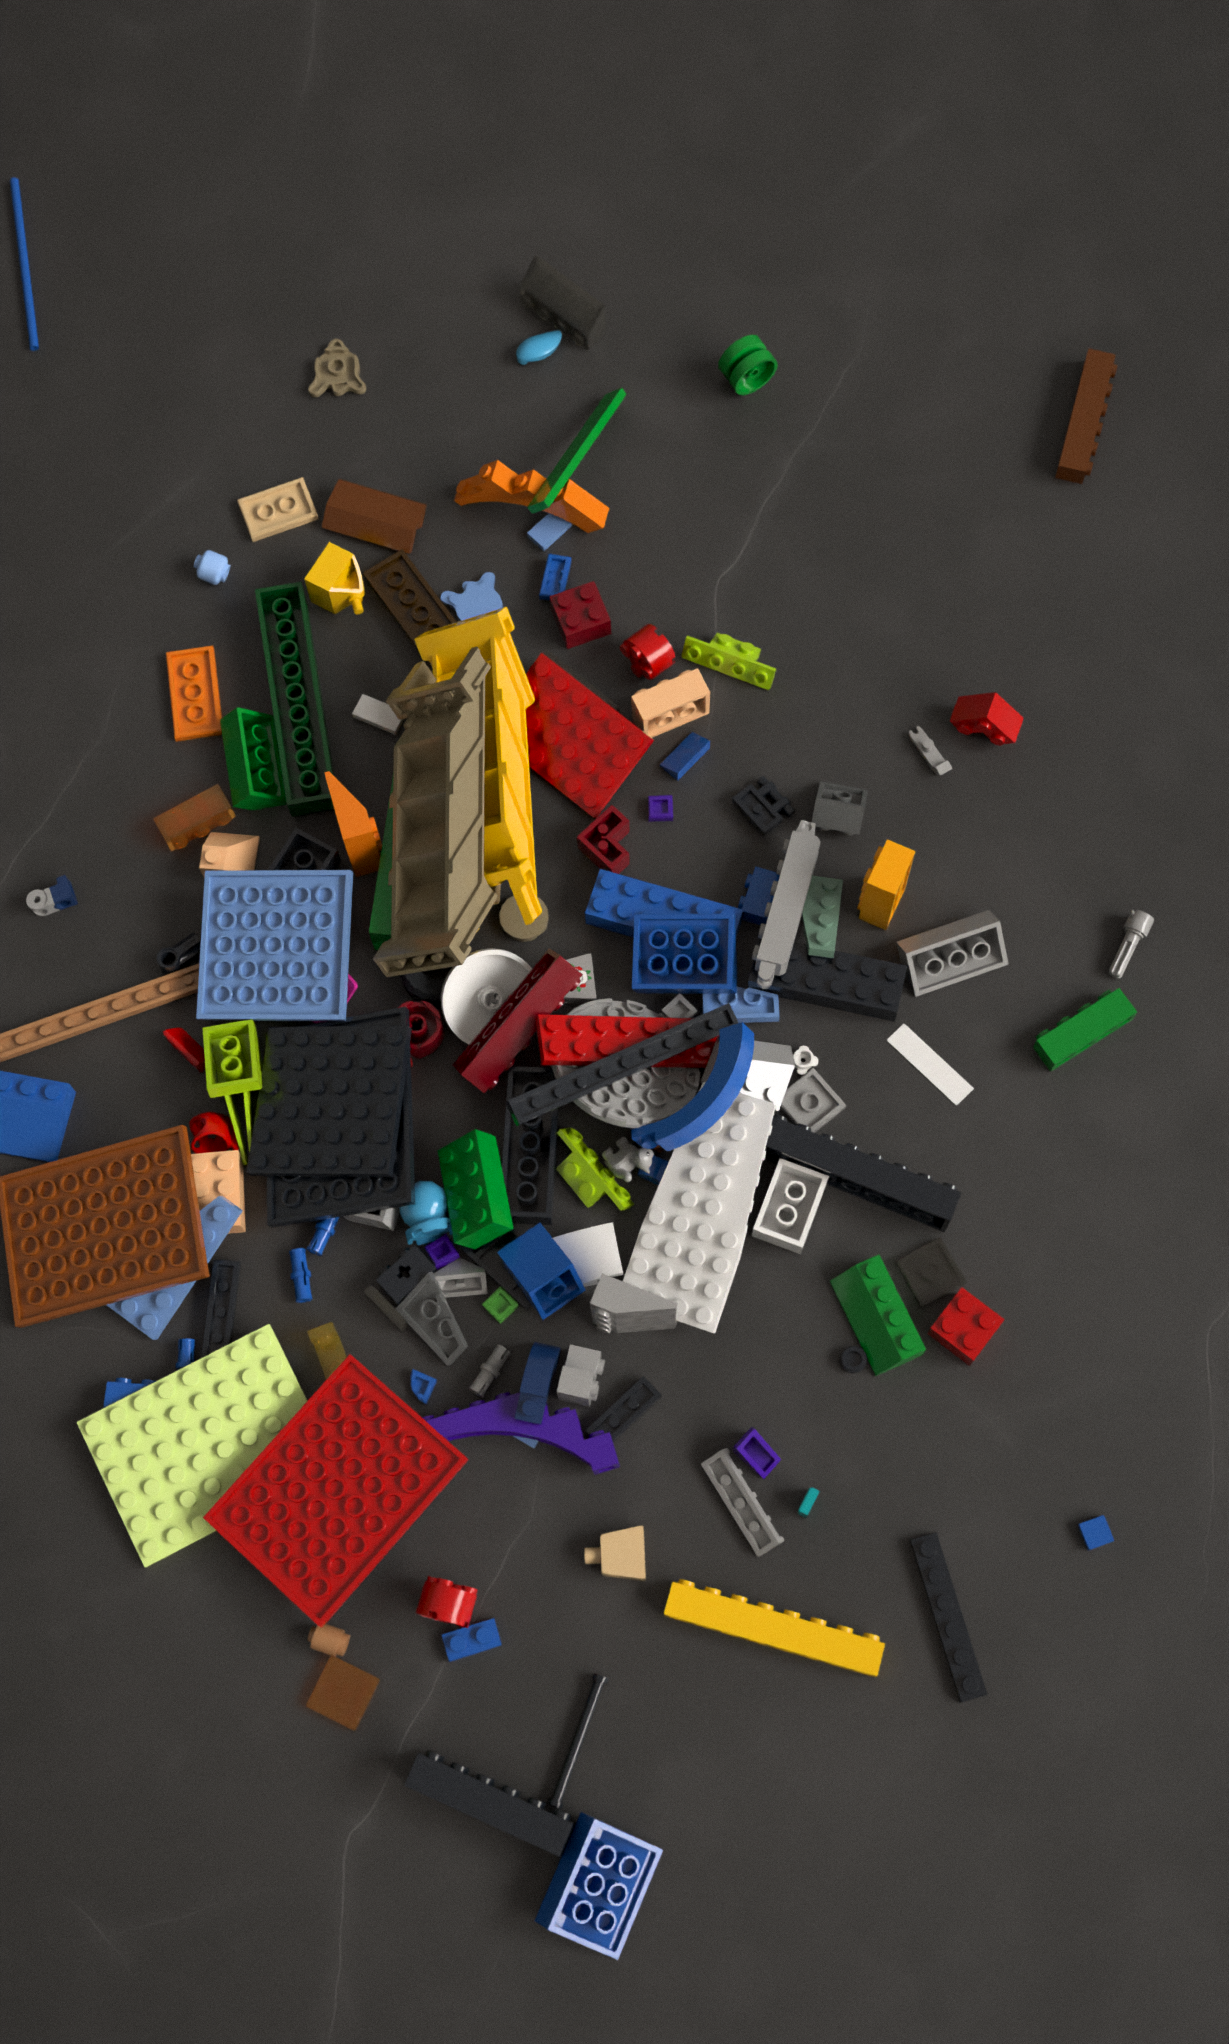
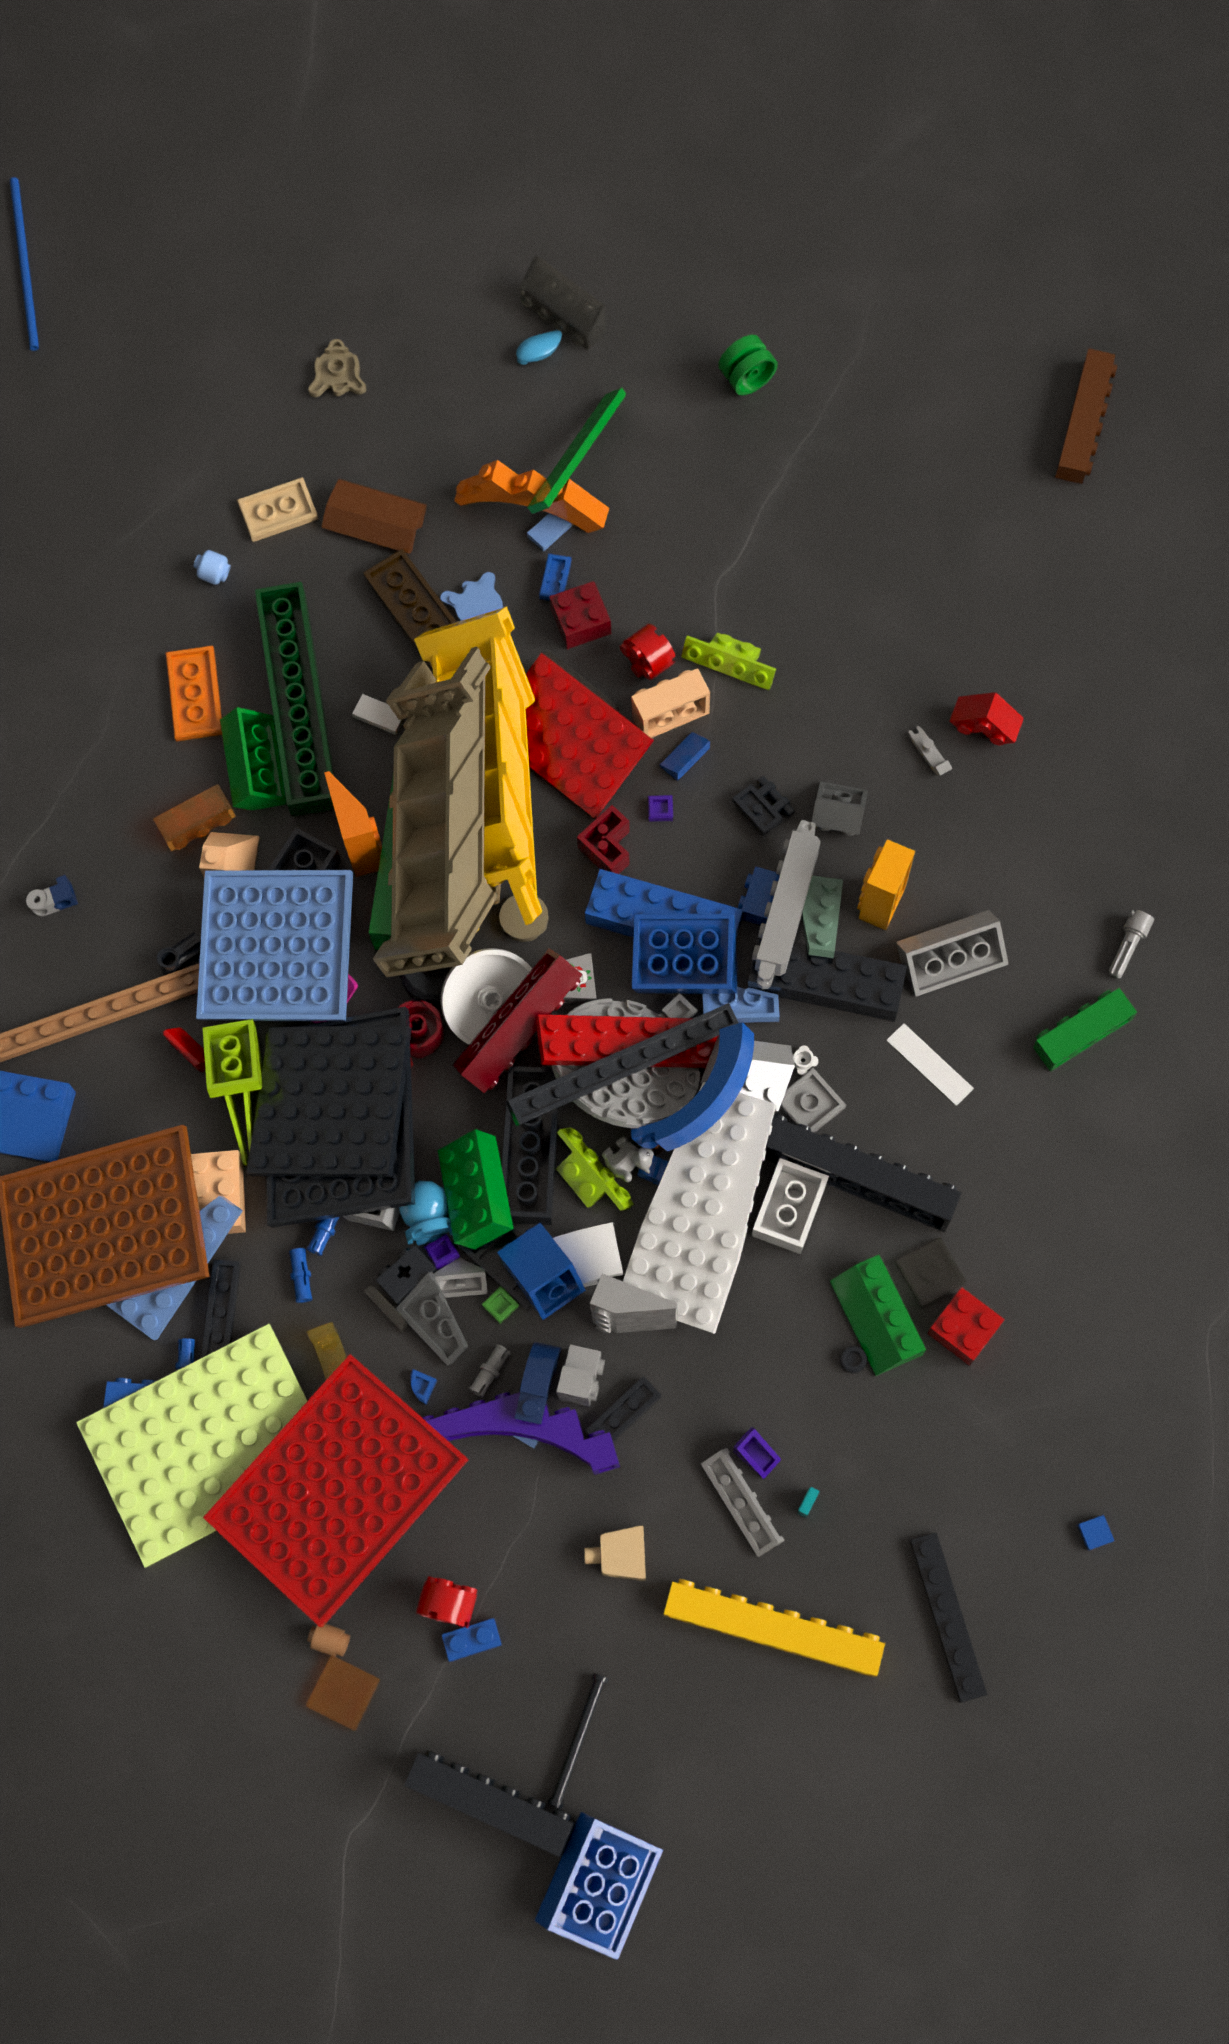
(216, 1124): red piece -> none
(336, 581): yellow piece -> none

